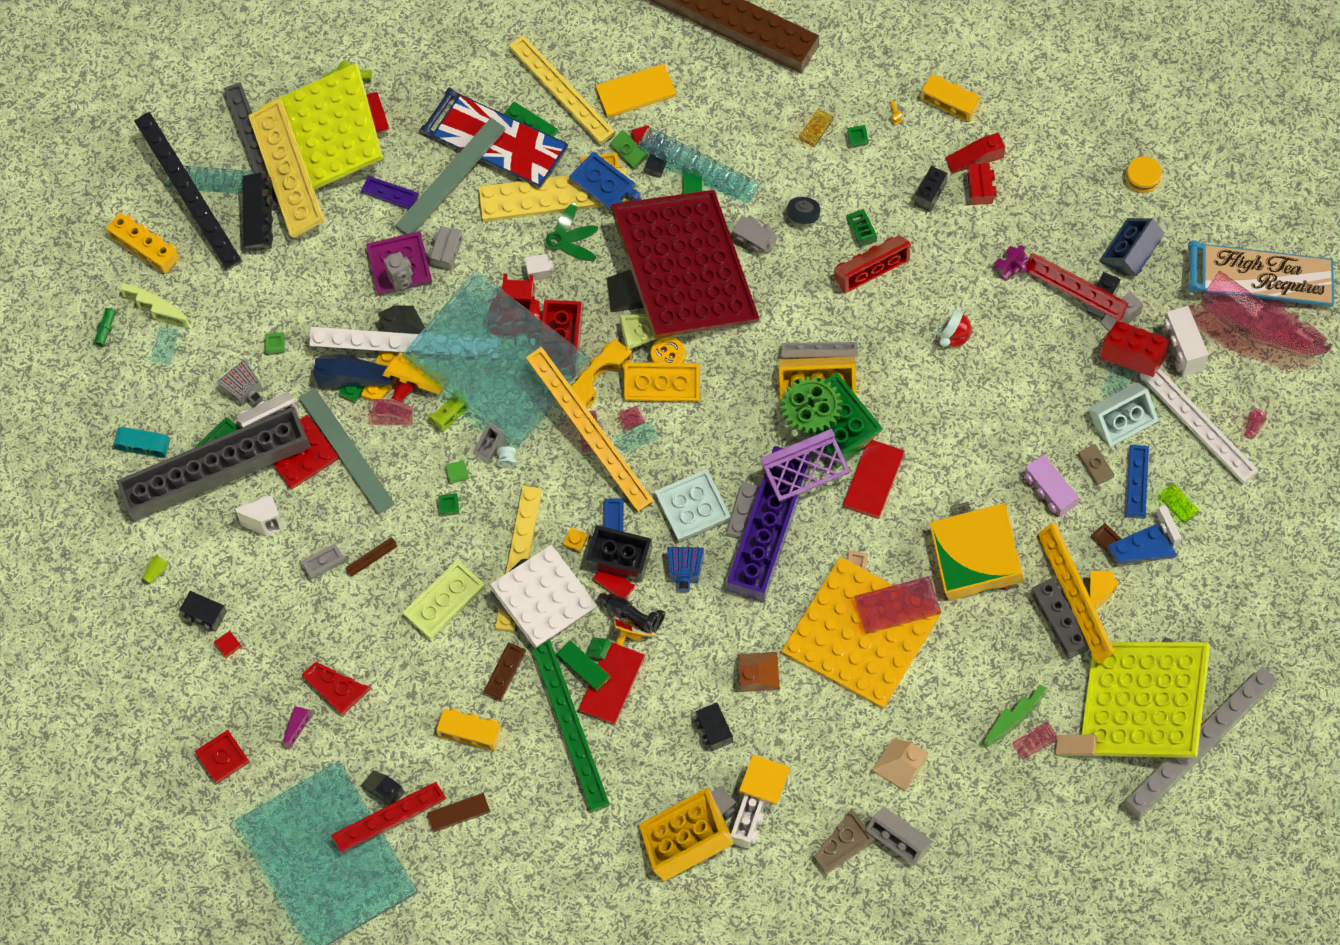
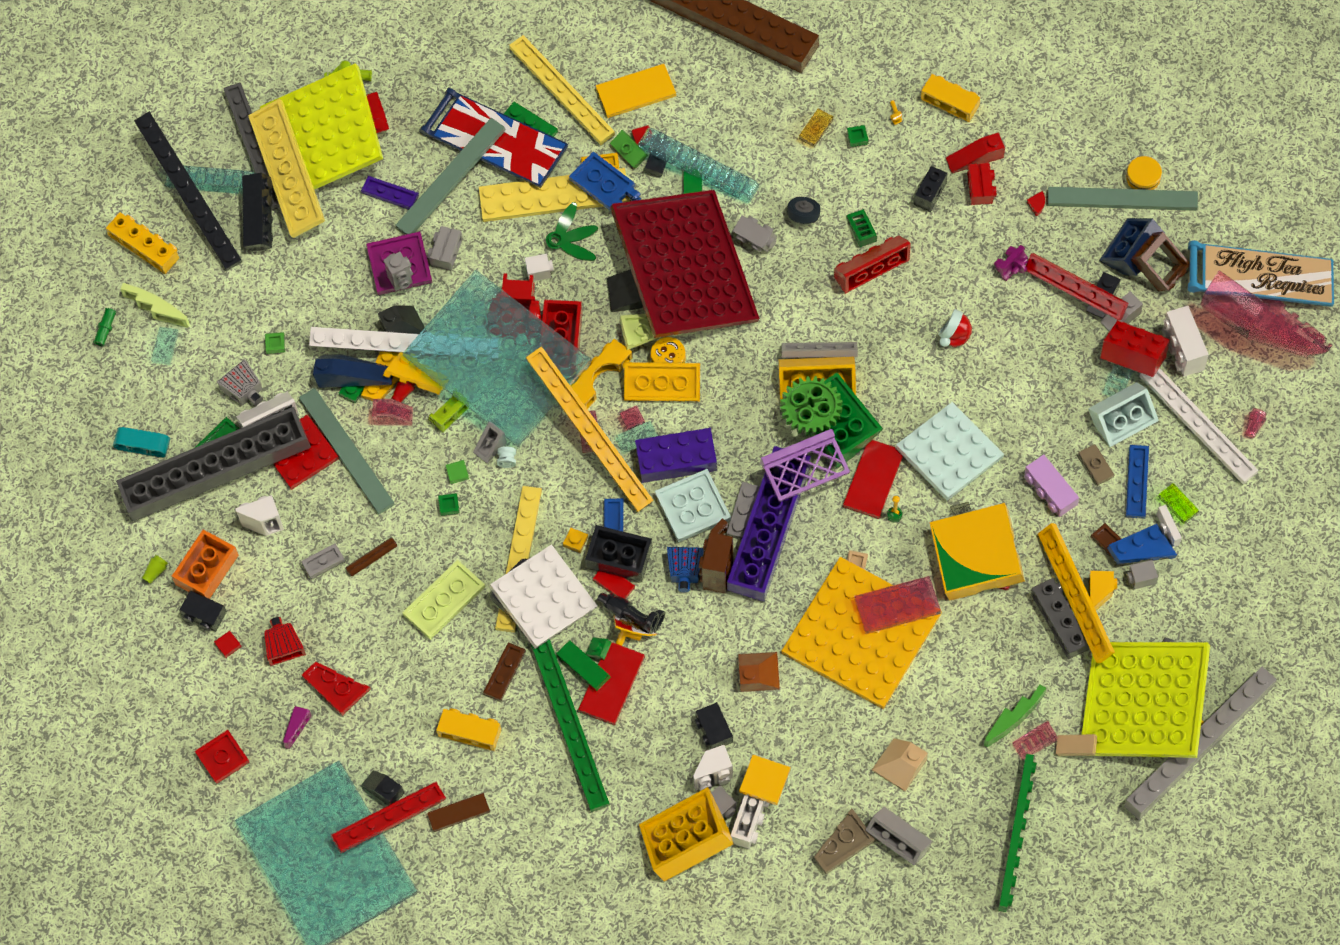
(205, 564): none -> orange brick
(282, 642): none -> red torso
(676, 455): none -> dark purple brick
(713, 769): none -> white slope
(716, 562): none -> reddish brown brick
(721, 527): none -> reddish brown tile
(894, 511): none -> green hinge
(949, 451): none -> light aqua plate
(1017, 841): none -> green plate
(1037, 203): none -> red tile
(1123, 198): none -> sand green tile
(1141, 257): none -> reddish brown window
(1142, 574): none -> light grey brick

